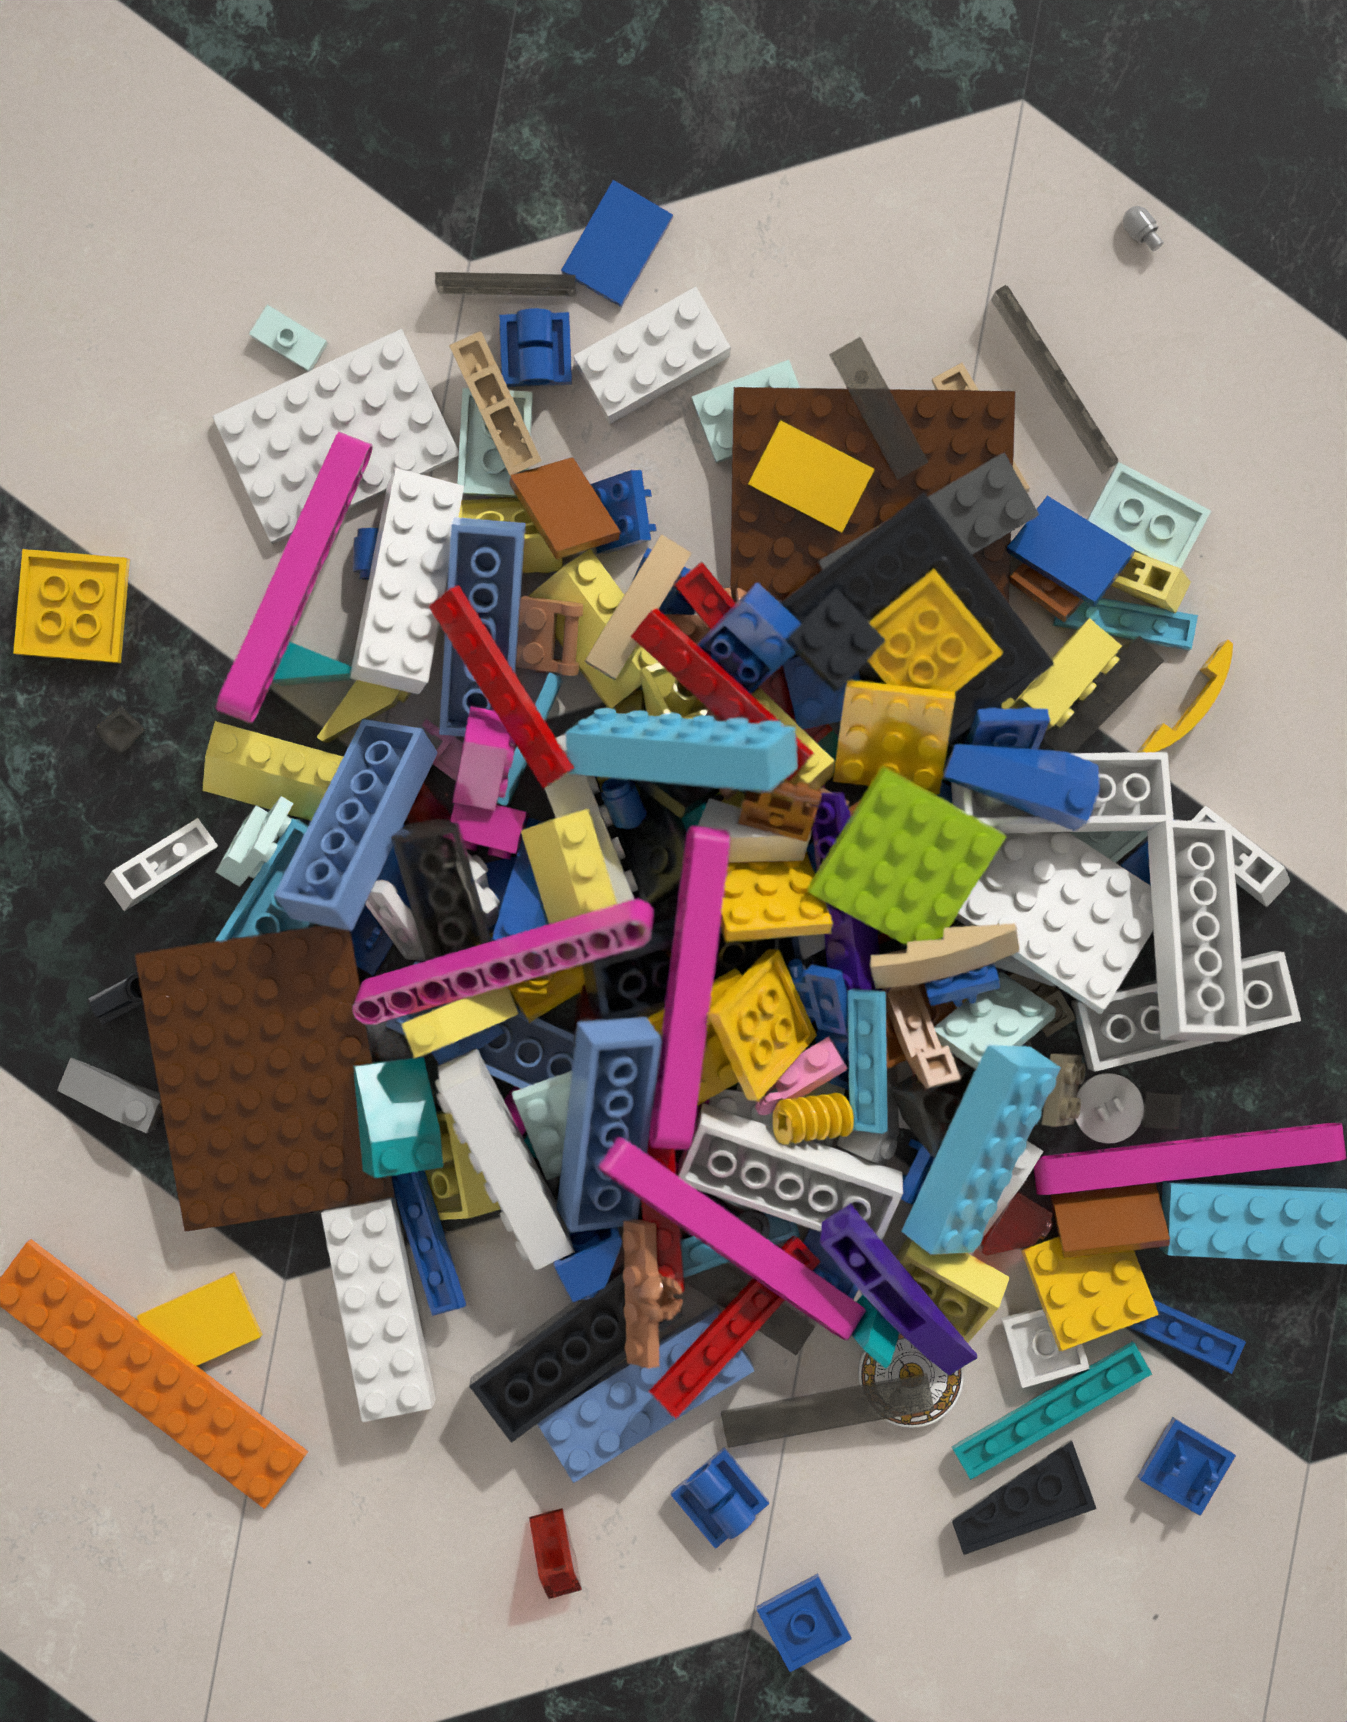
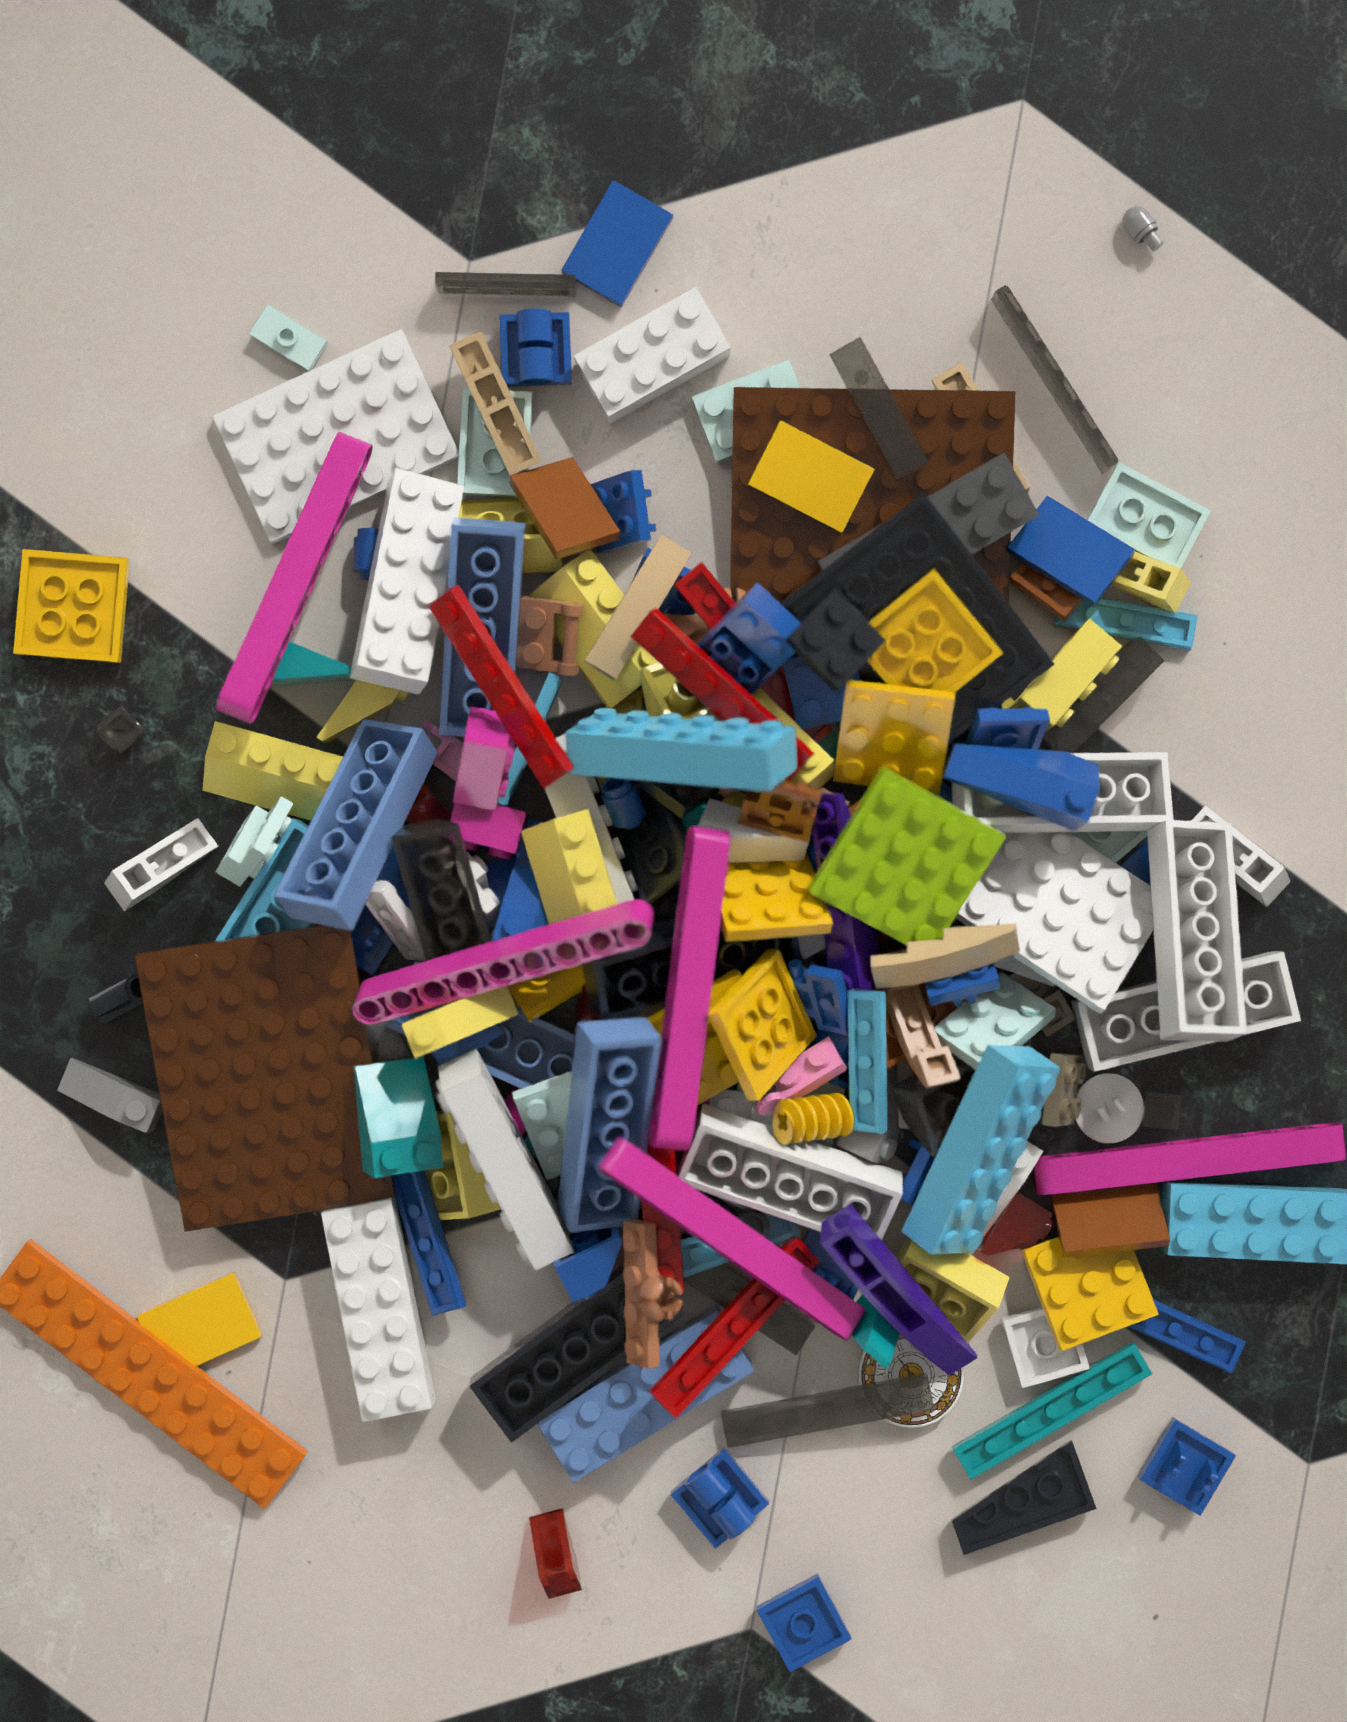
(1216, 669): yellow slope -> none

